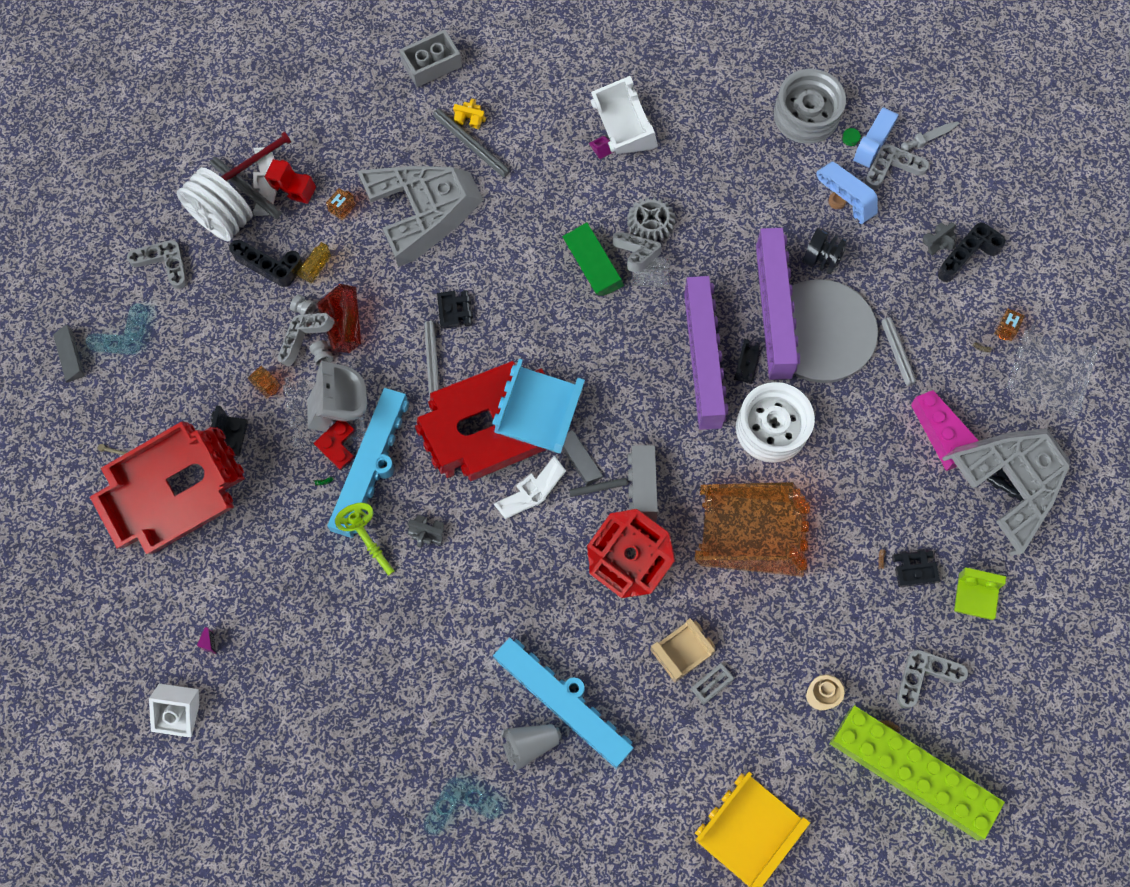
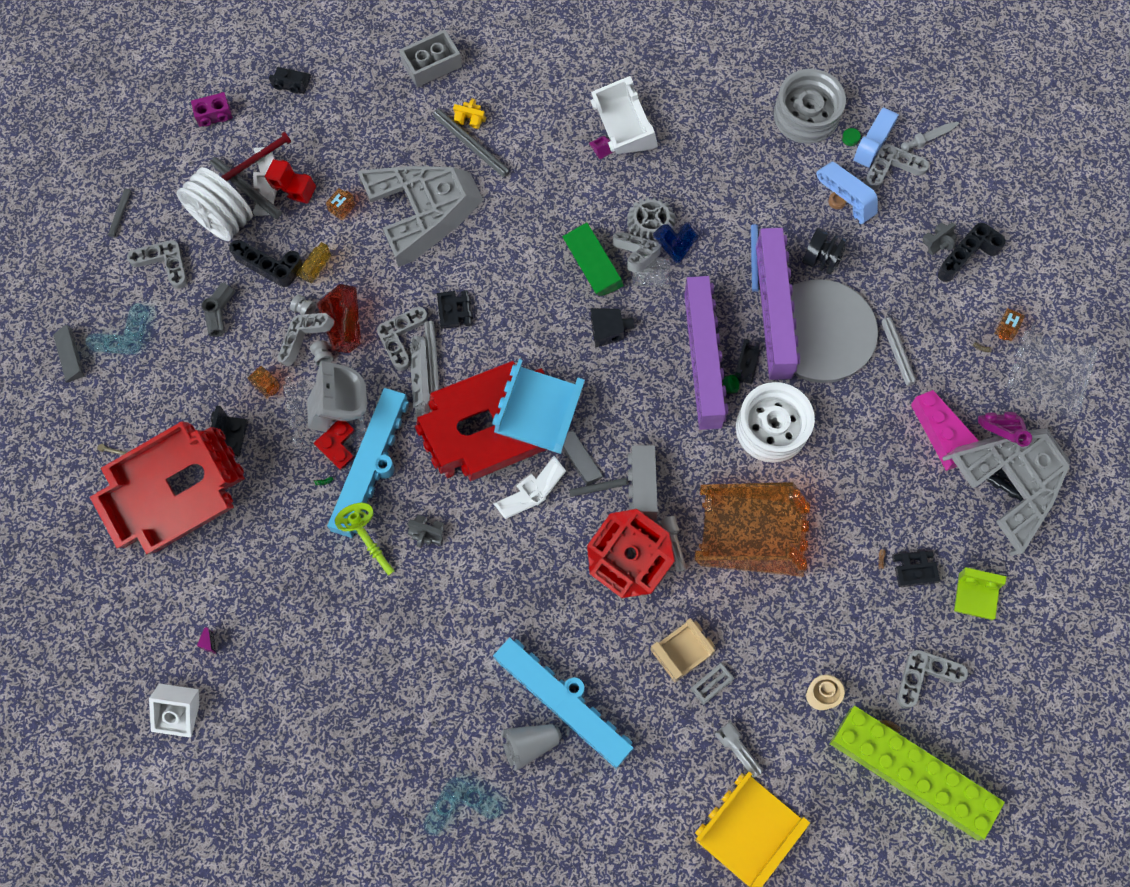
(119, 213): none -> dark grey bar
(211, 109): none -> magenta brick
(214, 317): none -> dark grey piece
(290, 80): none -> black bracket
(393, 335): none -> light grey beam
(419, 376): none -> light grey piece
(608, 325): none -> black torso
(670, 524): none -> light grey piece
(675, 244): none -> clear blue brick
(730, 738): none -> light grey piece
(731, 384): none -> green tile
(754, 267): none -> medium blue bar
(1007, 426): none -> magenta plate

